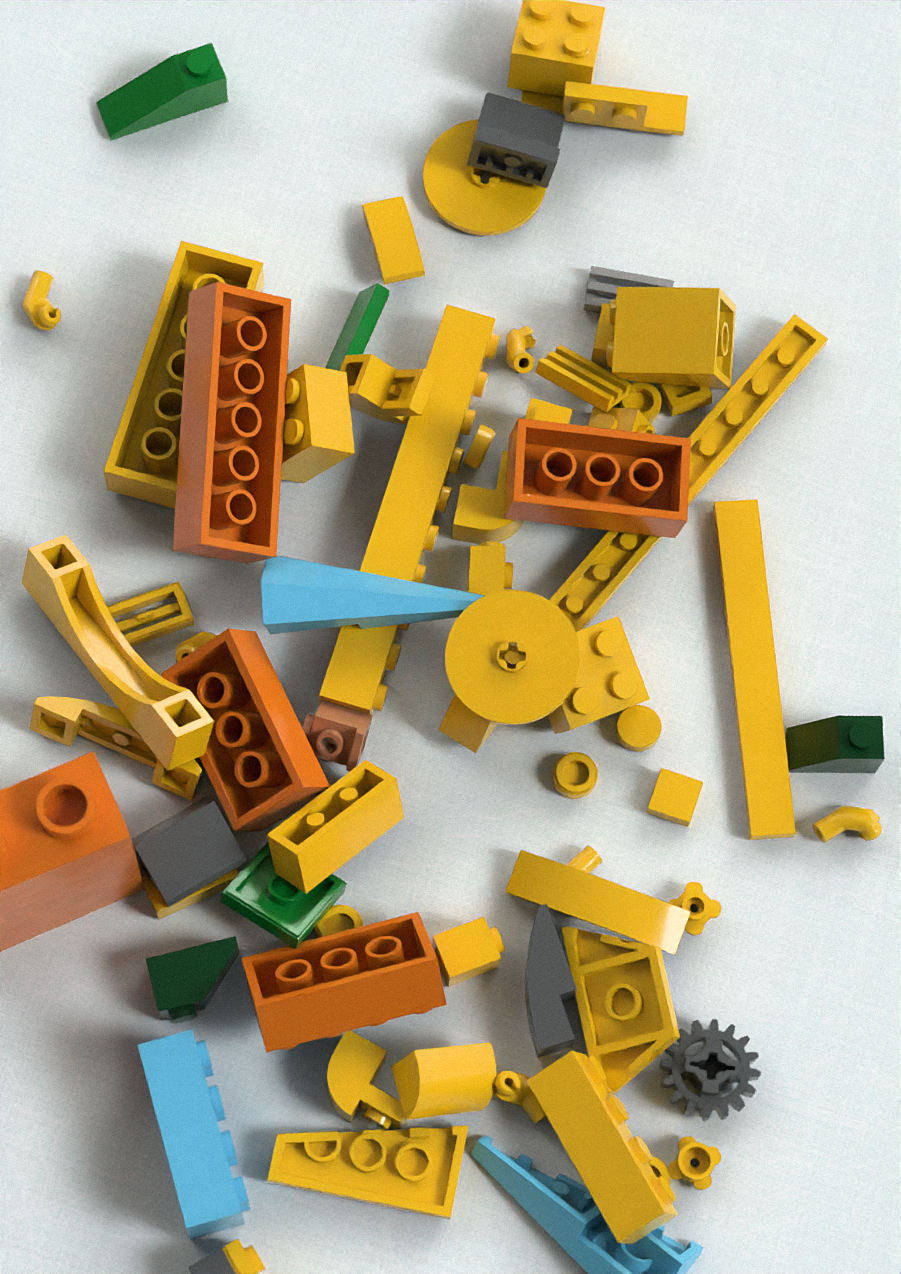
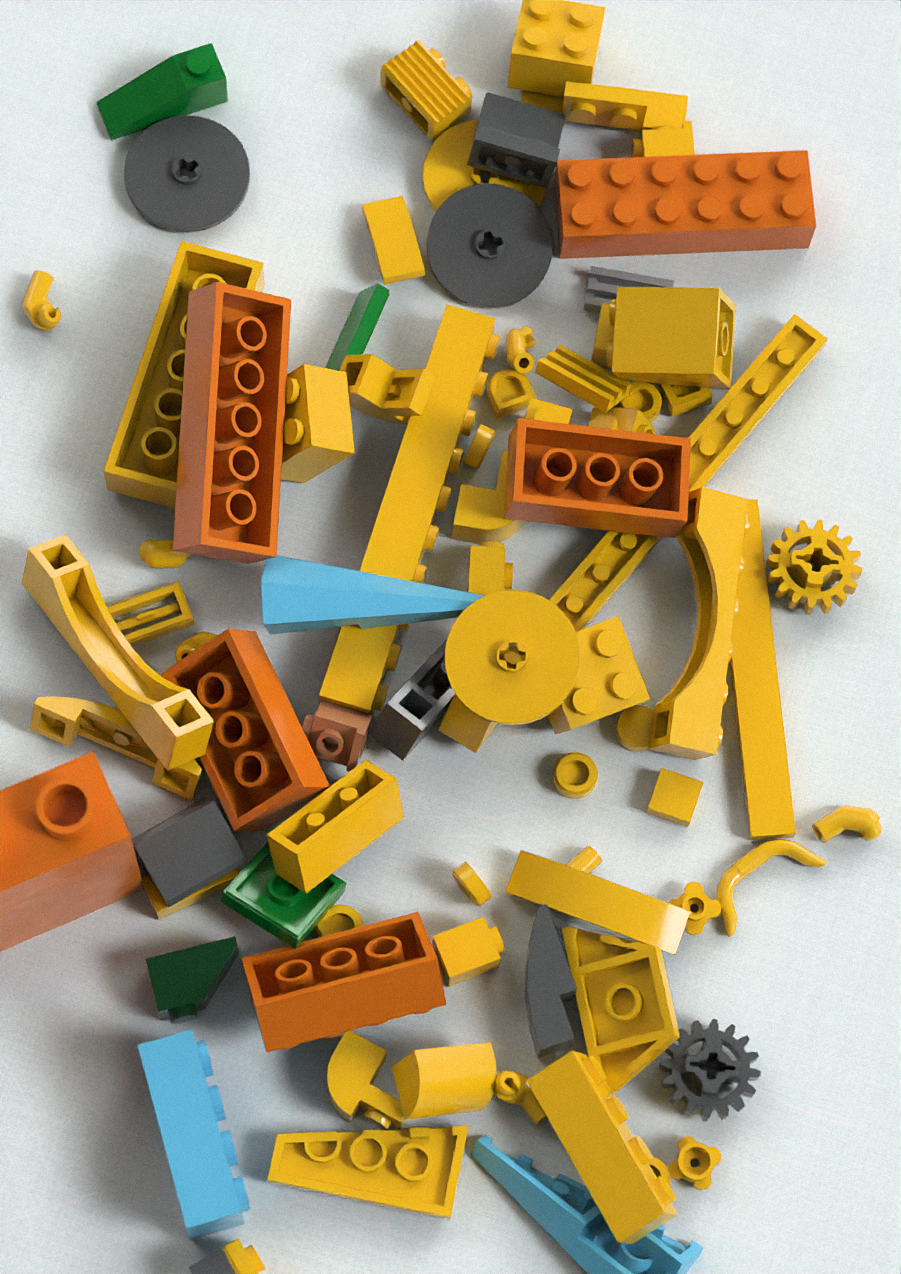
(160, 554): none -> yellow arm
(181, 202): none -> dark grey piece
(415, 707): none -> dark grey slope
(426, 89): none -> yellow brick
(471, 884): none -> yellow tile
(505, 218): none -> dark grey piece
(509, 392): none -> yellow tile
(664, 141): none -> yellow brick
(684, 204): none -> orange brick
(690, 714): none -> yellow arch
(751, 862): none -> yellow animal
(830, 566): none -> yellow gear
(836, 745): dark green slope -> none

